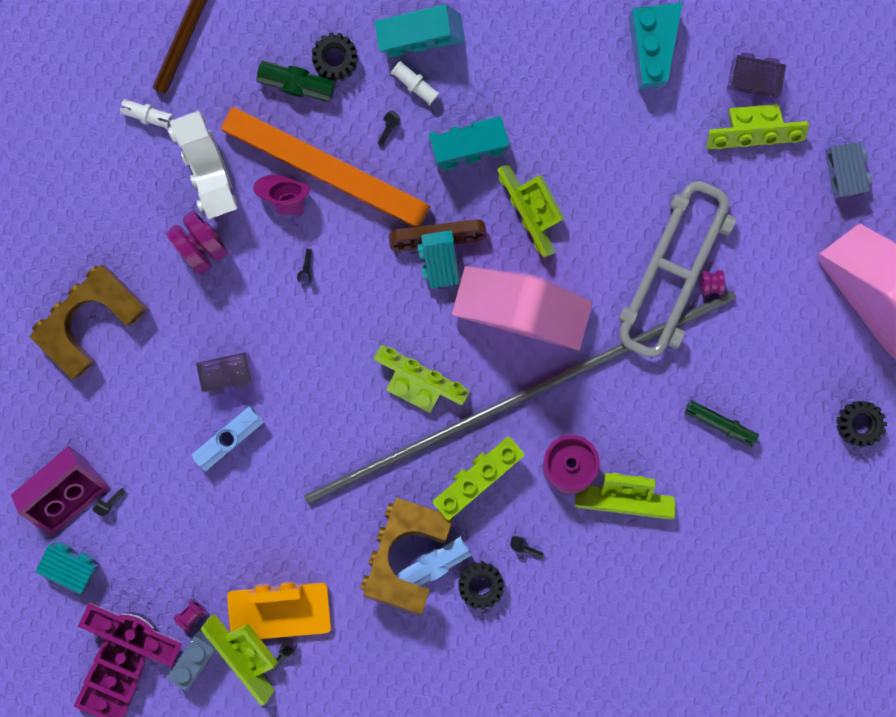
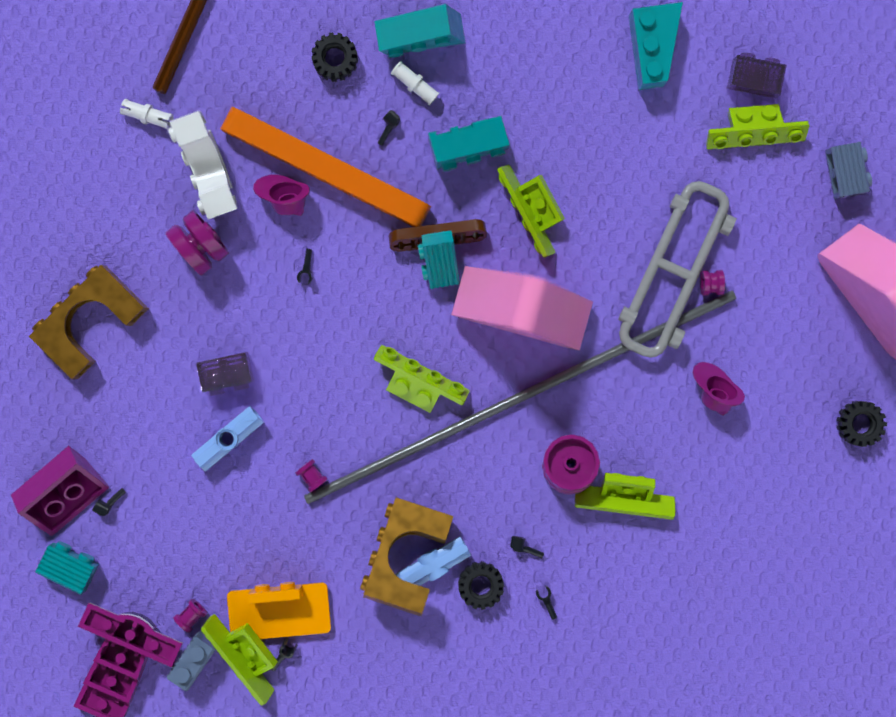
(295, 81): dark green piece -> none
(311, 475): none -> magenta bush
(478, 478): lime bracket -> none
(547, 602): none -> black hand
(718, 389): none -> magenta piece
(725, 425): dark green pin -> none

